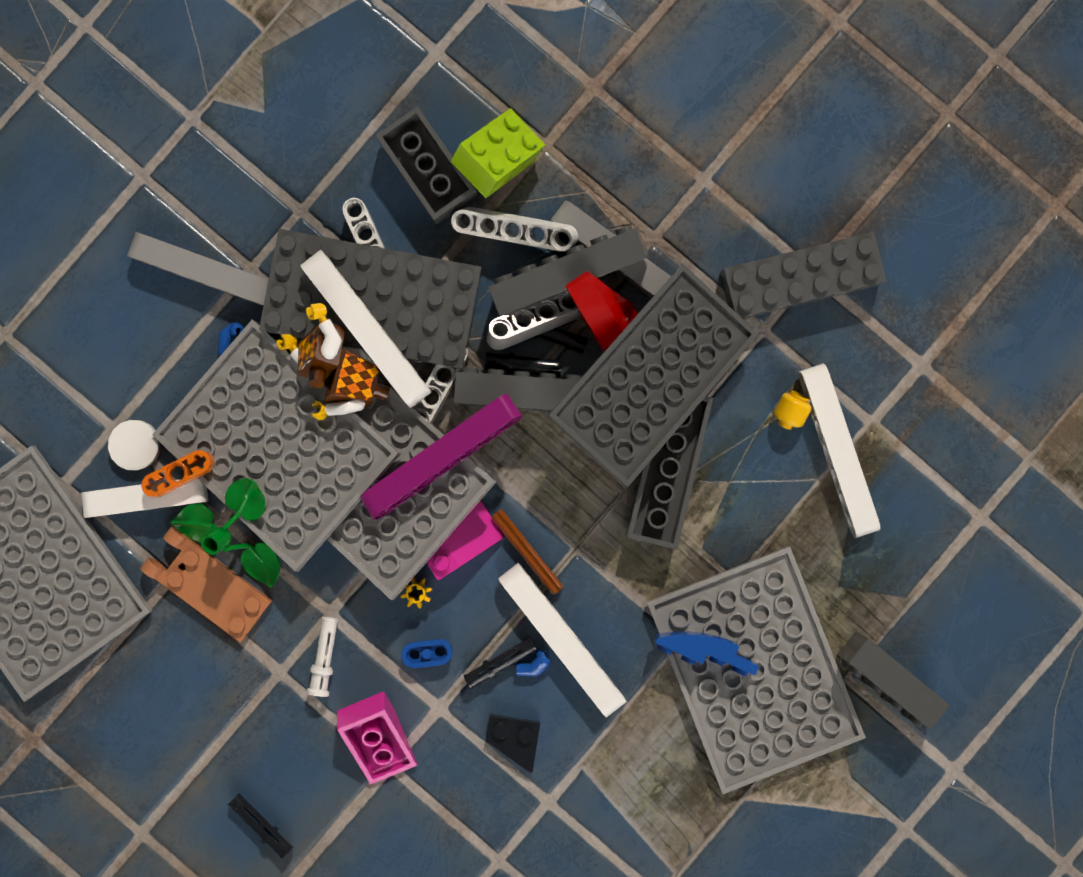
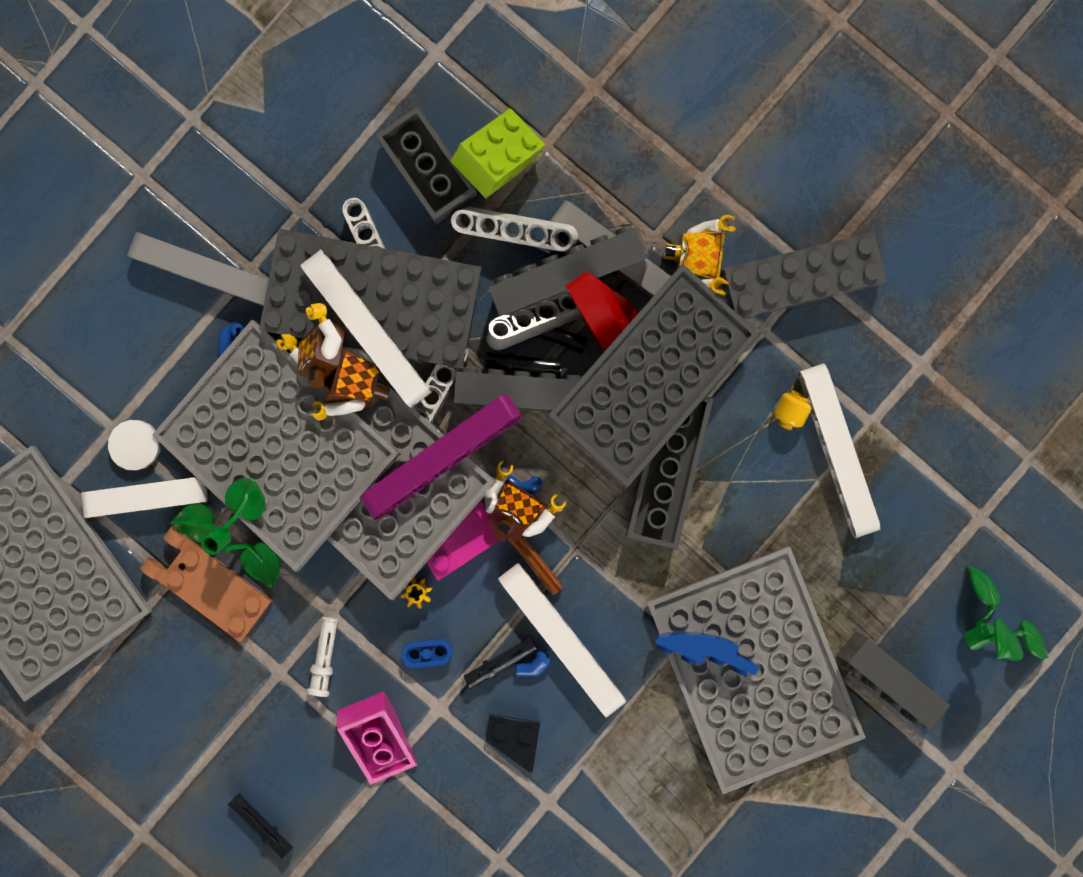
(167, 470): orange beam -> none
(515, 511): none -> torso
(531, 486): none -> blue arm
(702, 251): none -> torso
(1005, 641): none -> green plant

